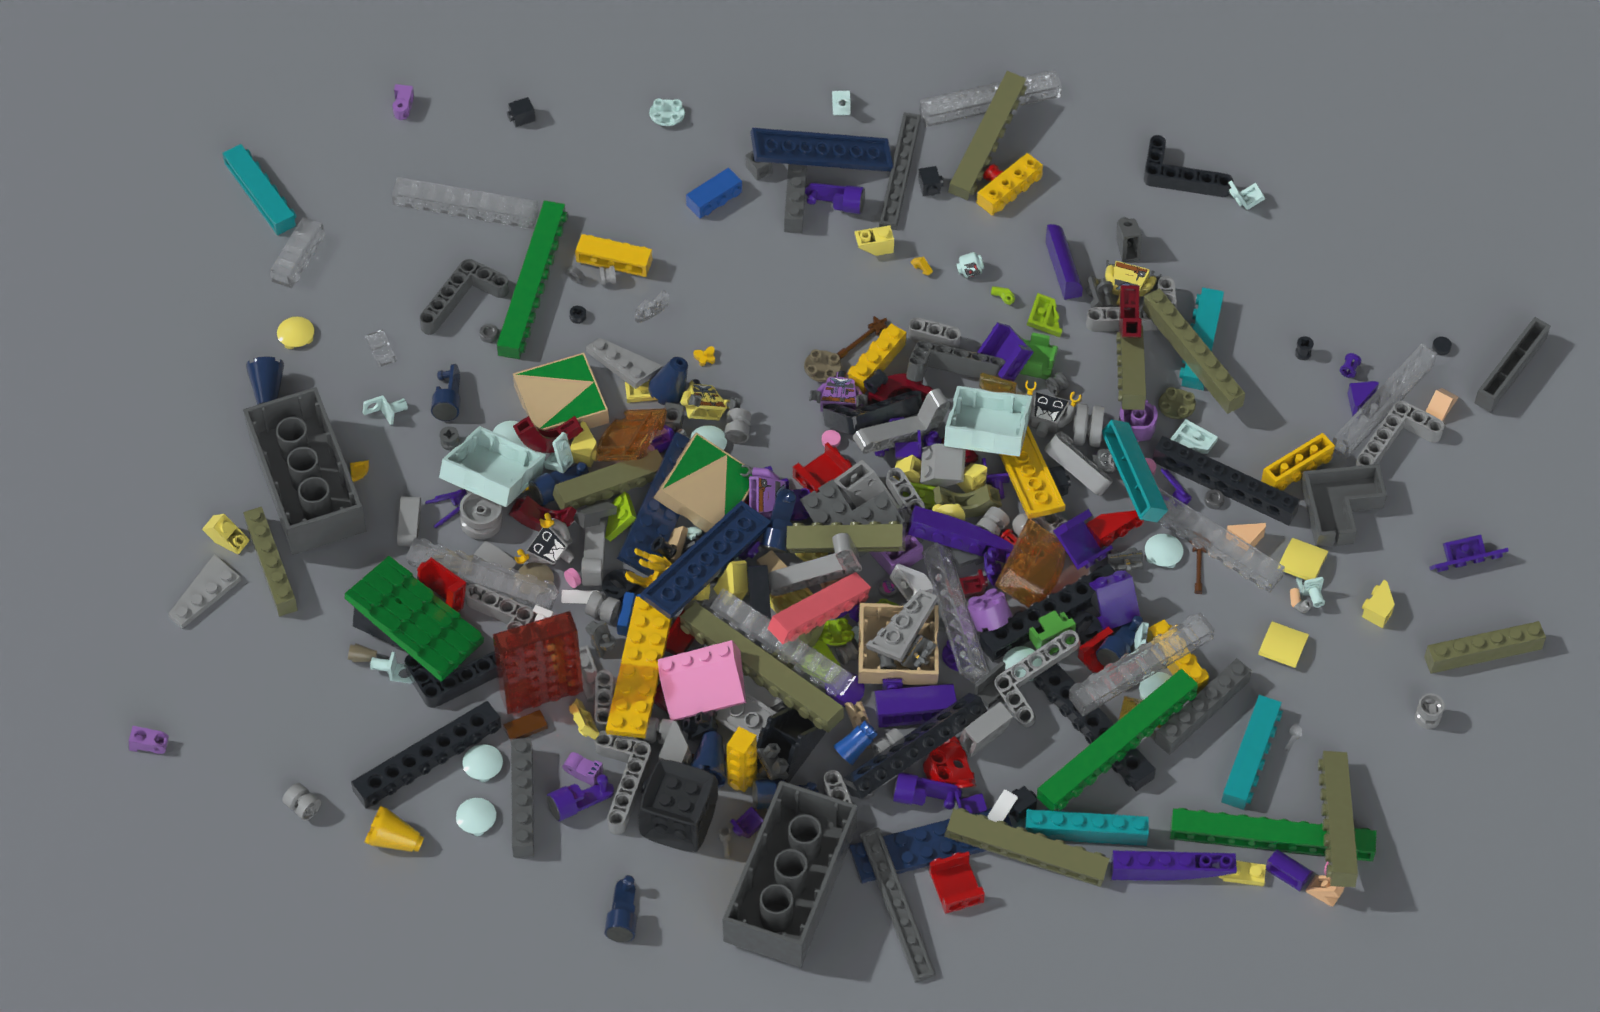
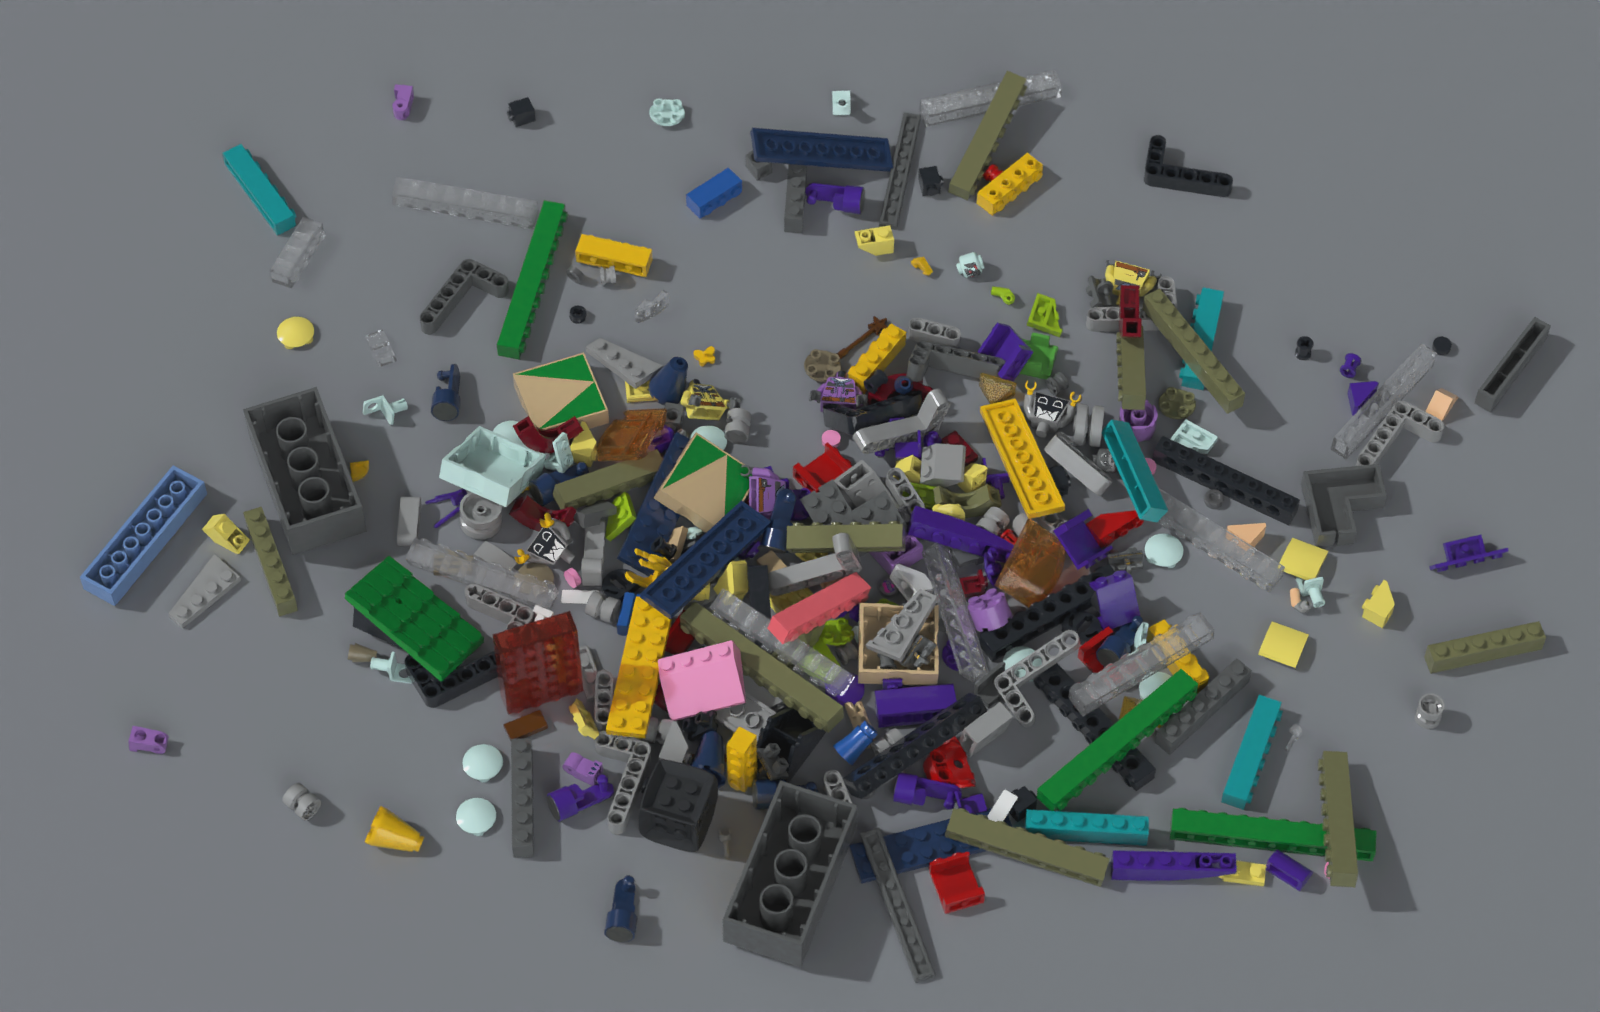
(143, 535): none -> medium blue brick
(265, 378): dark blue cone -> none
(432, 744): black brick -> none
(443, 582): red panel -> none
(449, 438): dark grey wheel -> none
(489, 333): flat silver tile -> none
(600, 637): dark grey hips -> none
(748, 823): dark purple bracket -> none
(903, 390): none -> dark blue cone
(988, 421): light aqua tile -> none
(1053, 626): bright green panel -> none
(1063, 262): dark purple brick -> none
(1129, 231): dark grey torso -> none
(1180, 494): dark purple plant -> none
(1198, 585): reddish brown piece -> none
(1248, 197): light aqua bracket -> none
(1304, 458): yellow brick -> none
(1321, 889): light nougat slope -> none

